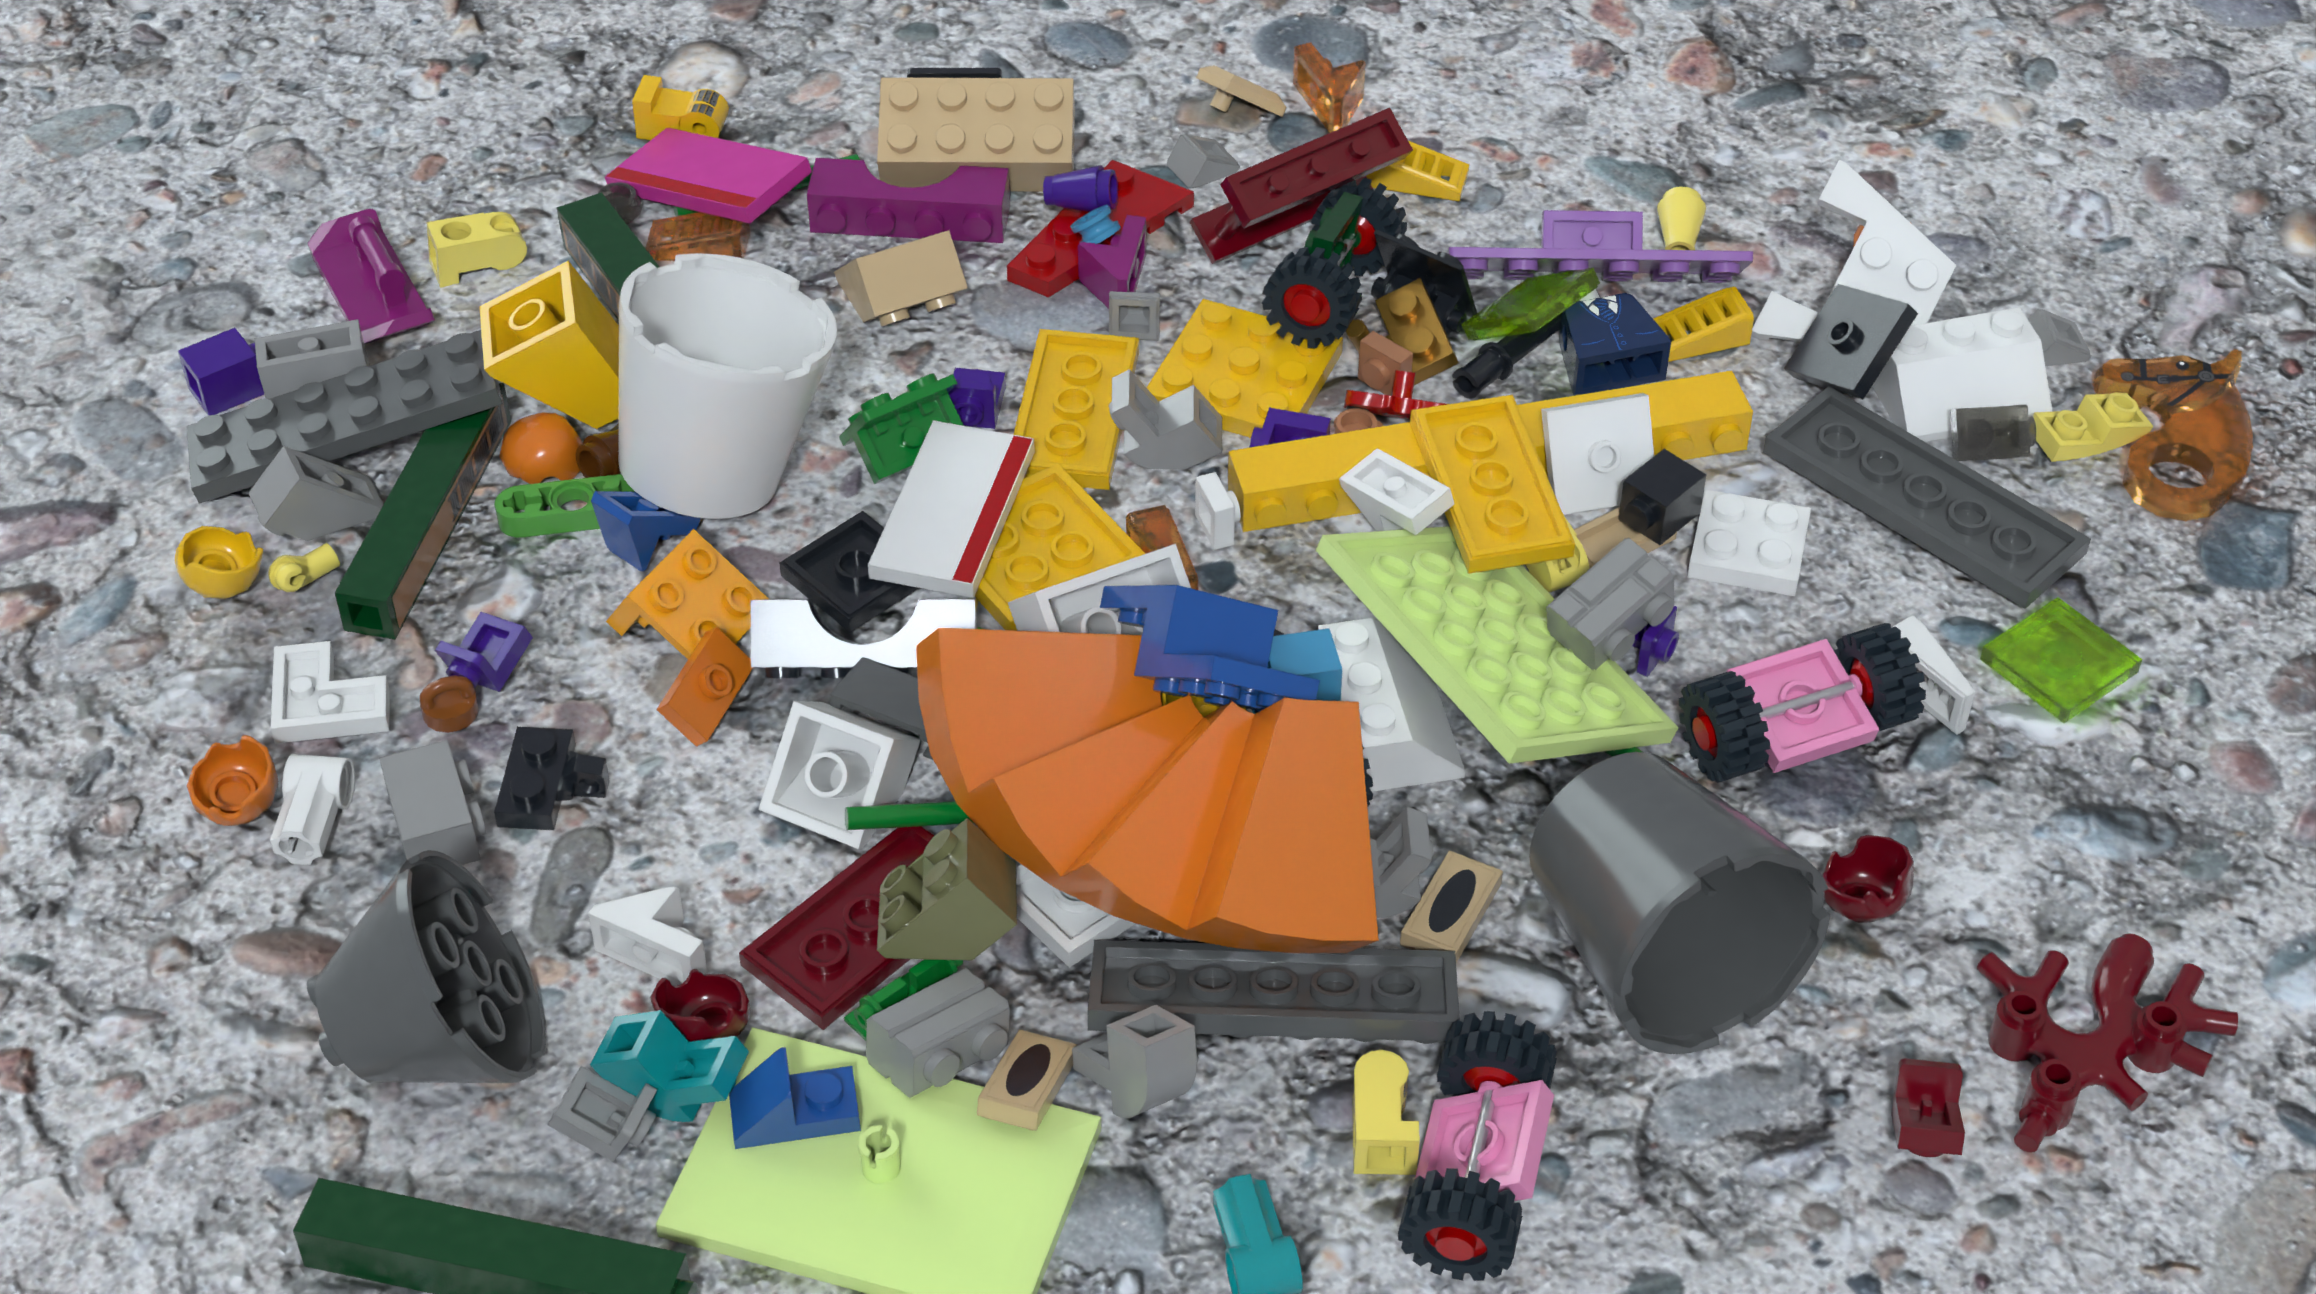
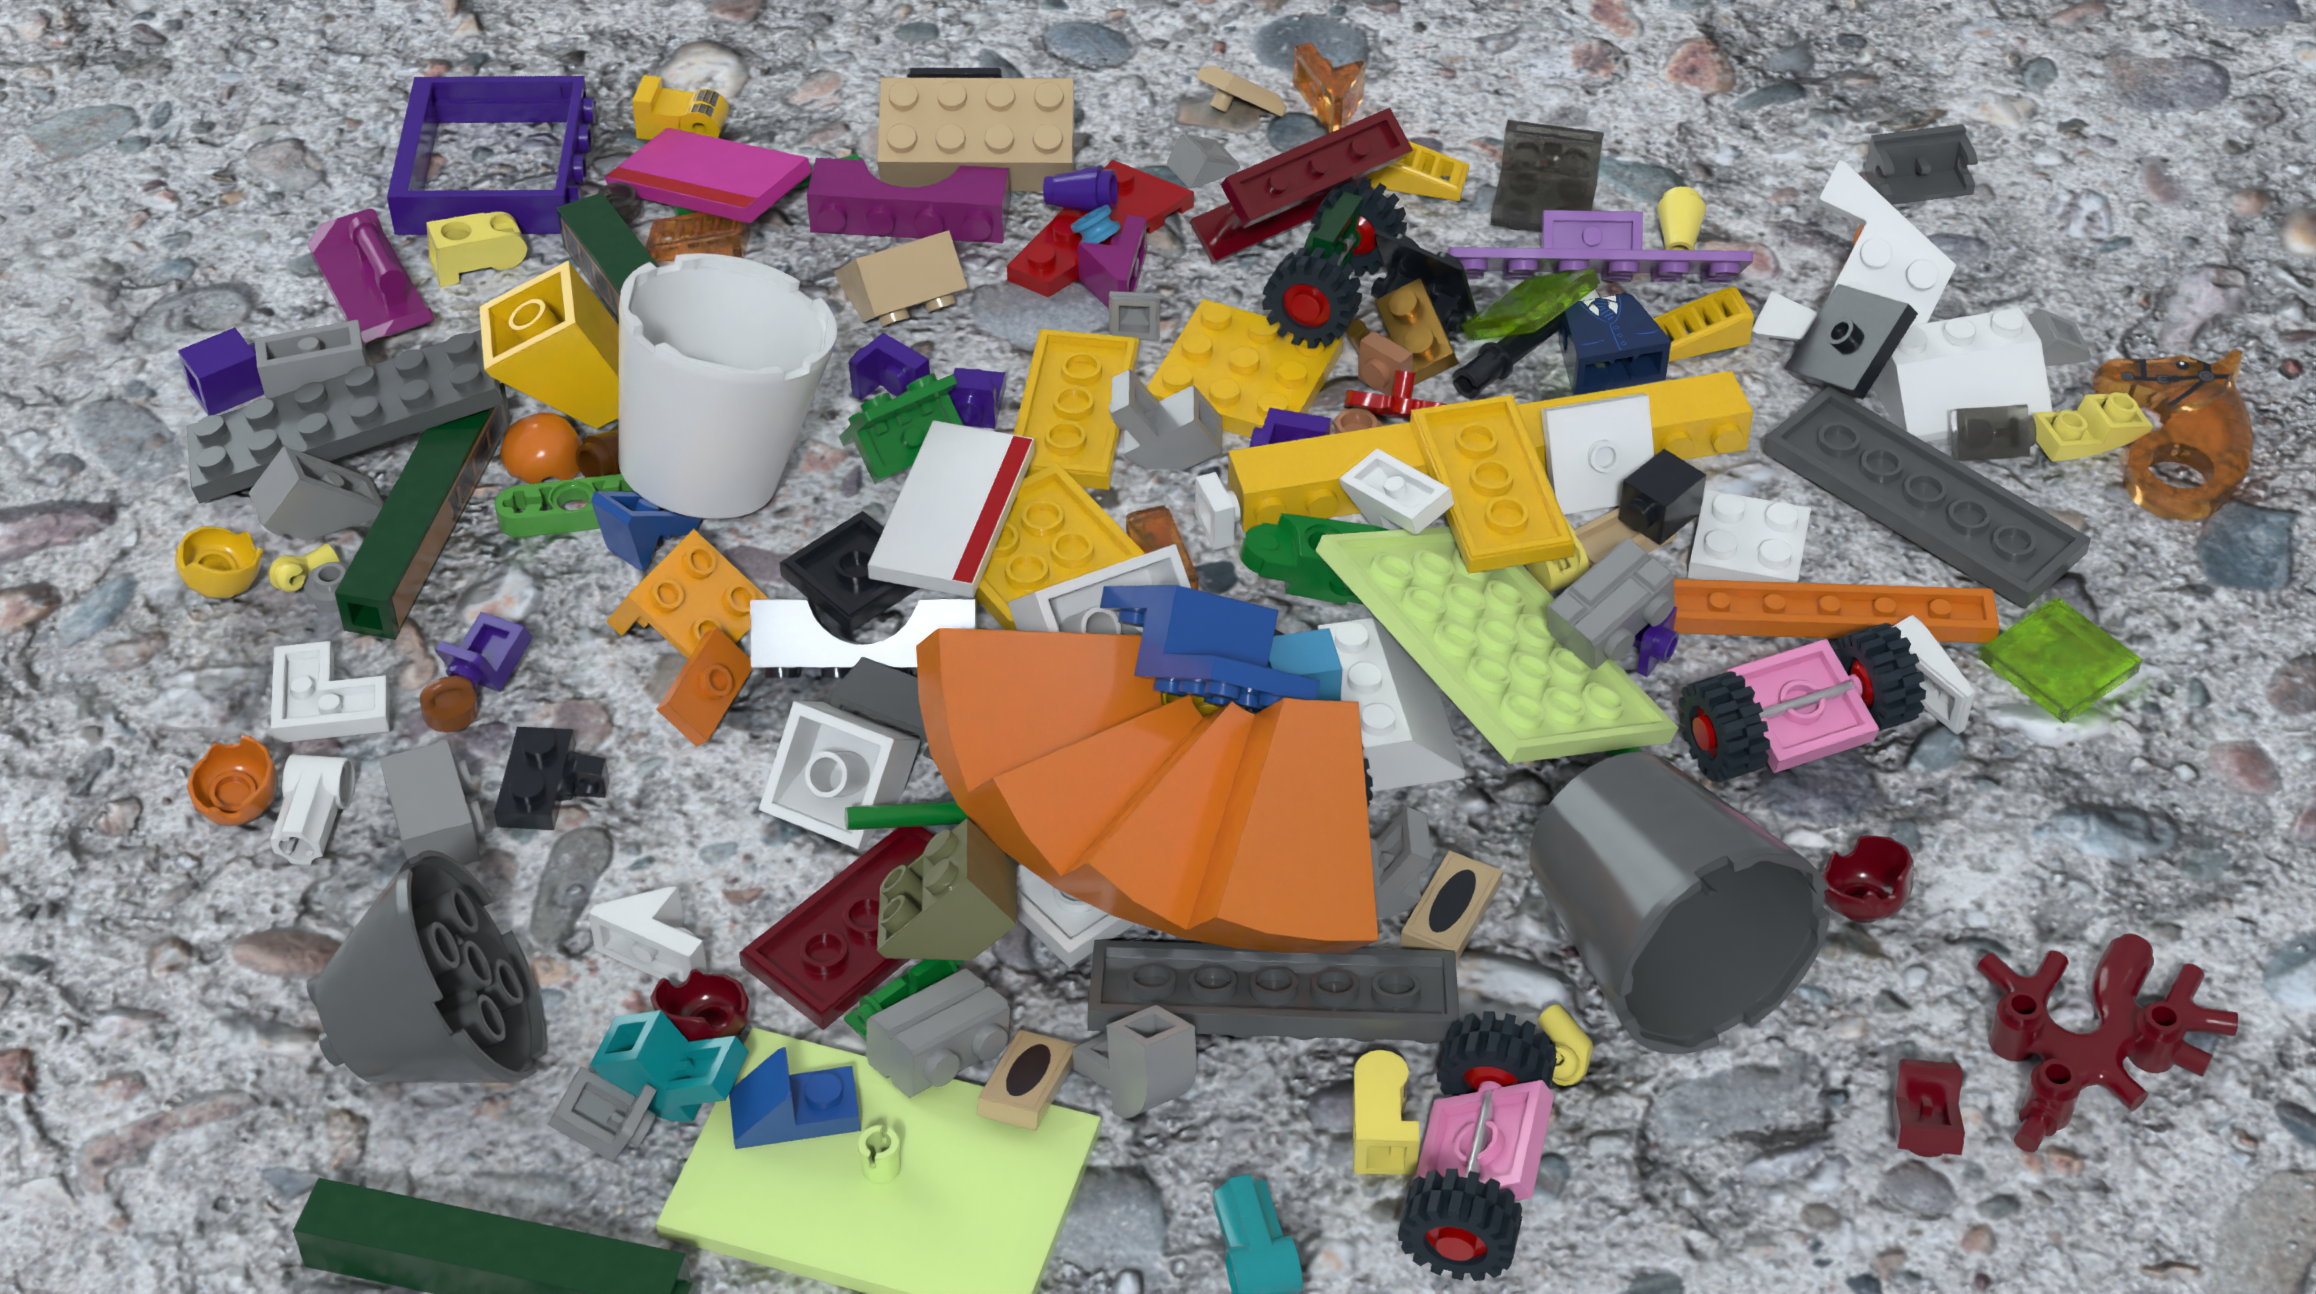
(322, 584): none -> light grey plate
(489, 101): none -> dark purple window
(885, 364): none -> dark purple bracket
(1289, 555): none -> green piece
(1545, 171): none -> clear smoke bracket
(1571, 1043): none -> light yellow arm
(1830, 609): none -> orange plate
(1921, 164): none -> dark grey hinge

